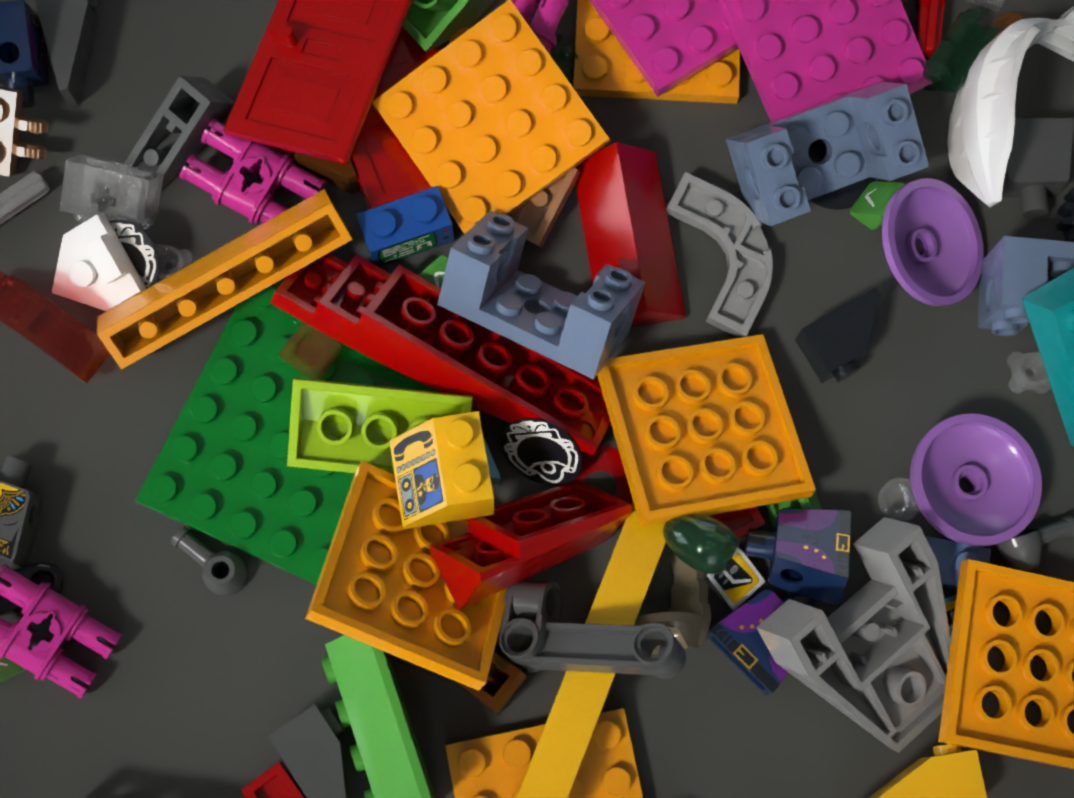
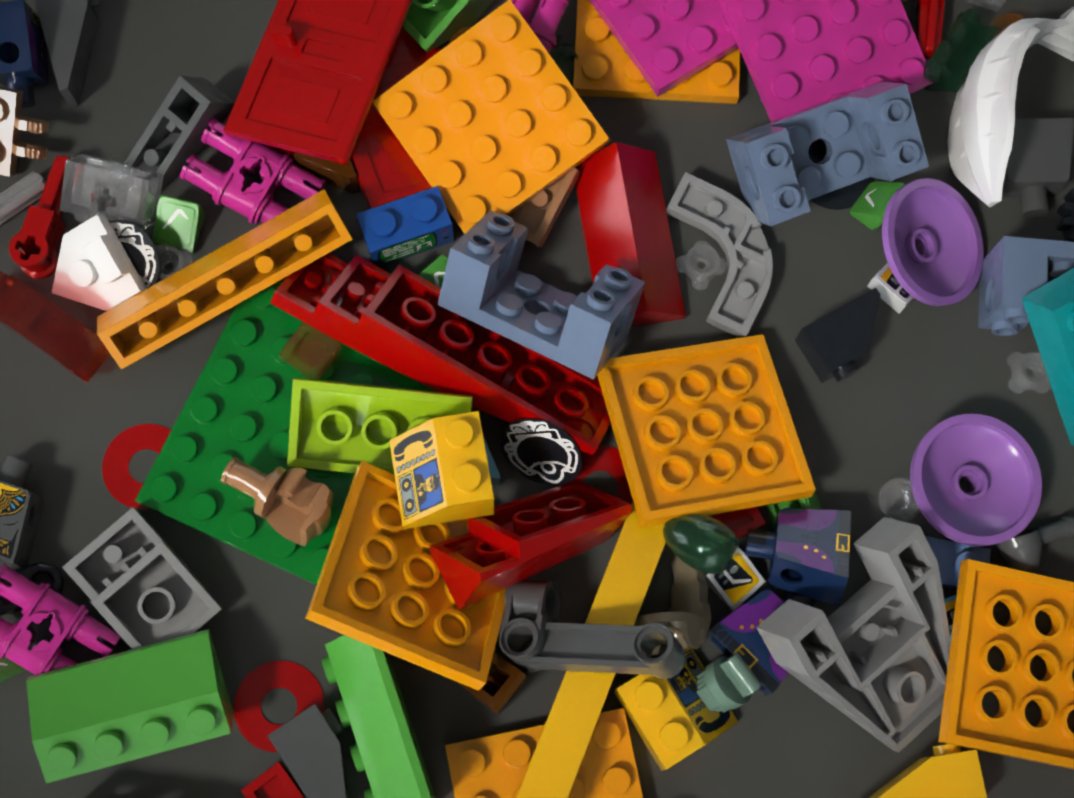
(42, 228): none -> red connector
(117, 458): none -> red piece
(128, 706): none -> bright green slope
(141, 583): none -> light grey slope
(178, 223): none -> bright green slope
(209, 561): dark grey bar -> none
(258, 683): none -> red piece
(284, 498): none -> medium nougat piece
(672, 714): none -> yellow slope
(703, 253): none -> clear plate
(726, 683): none -> sand green piece
(890, 289): none -> white slope

